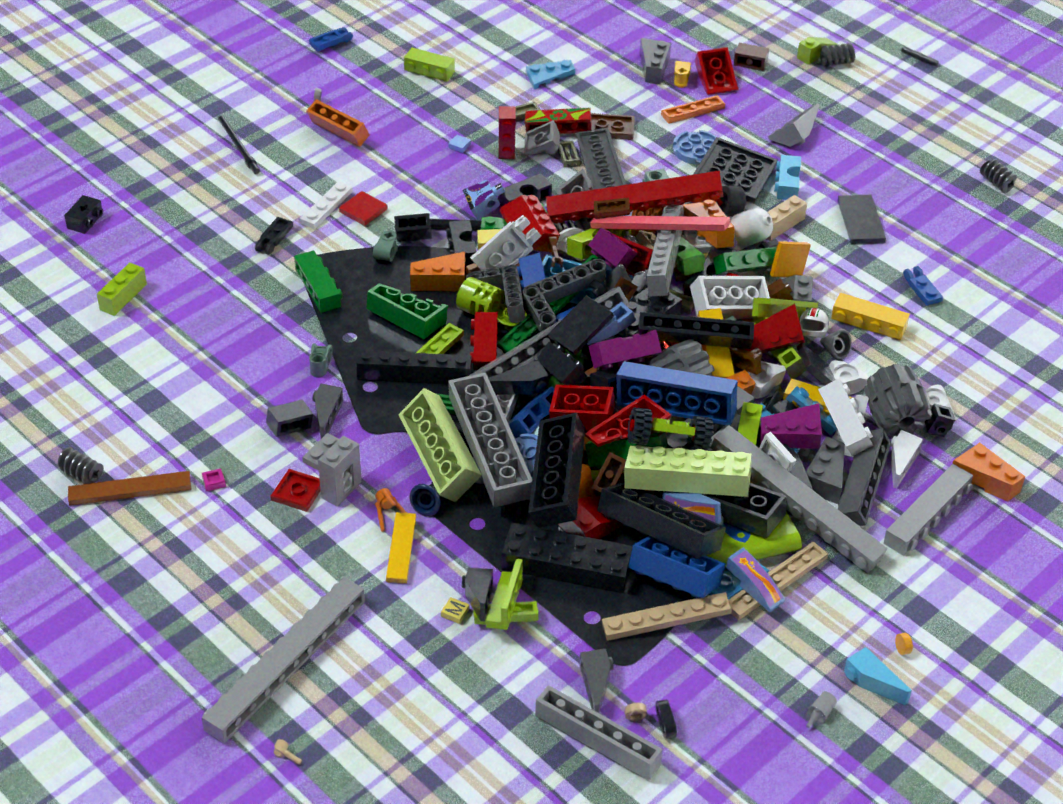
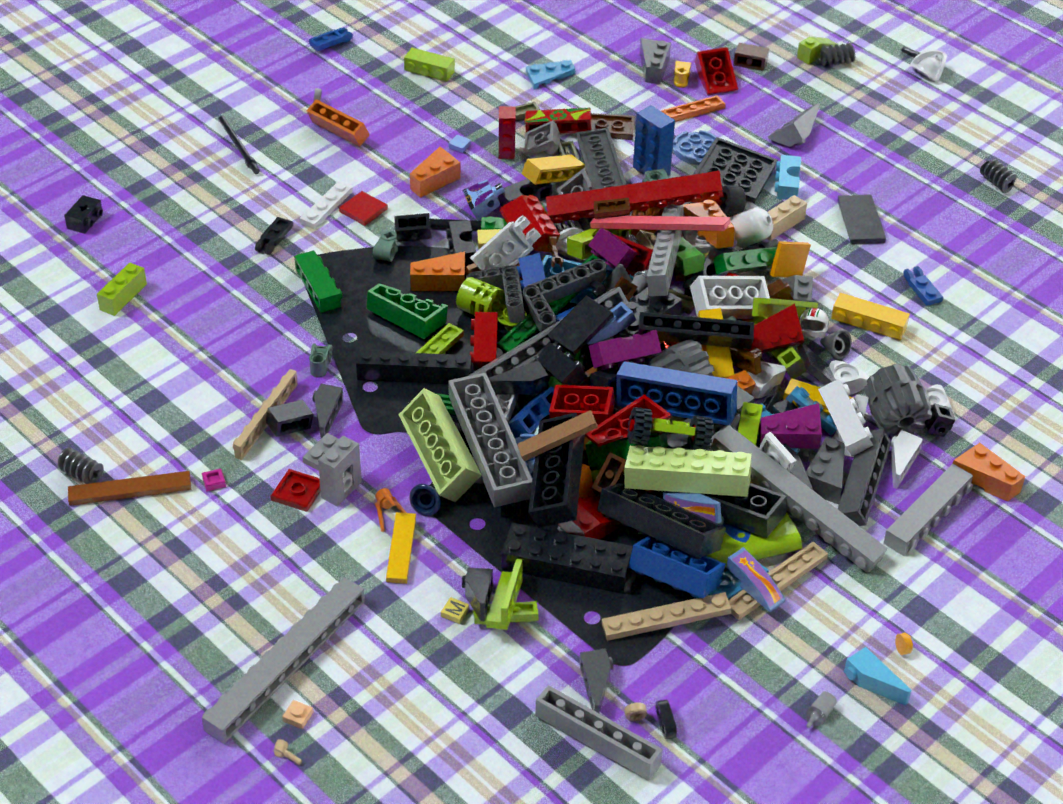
(258, 423): none -> tan plate
(297, 714): none -> light nougat plate
(435, 172): none -> orange wedge
(551, 169): none -> yellow brick
(557, 435): none -> medium nougat tile
(653, 140): none -> blue brick
(930, 63): none -> white hat

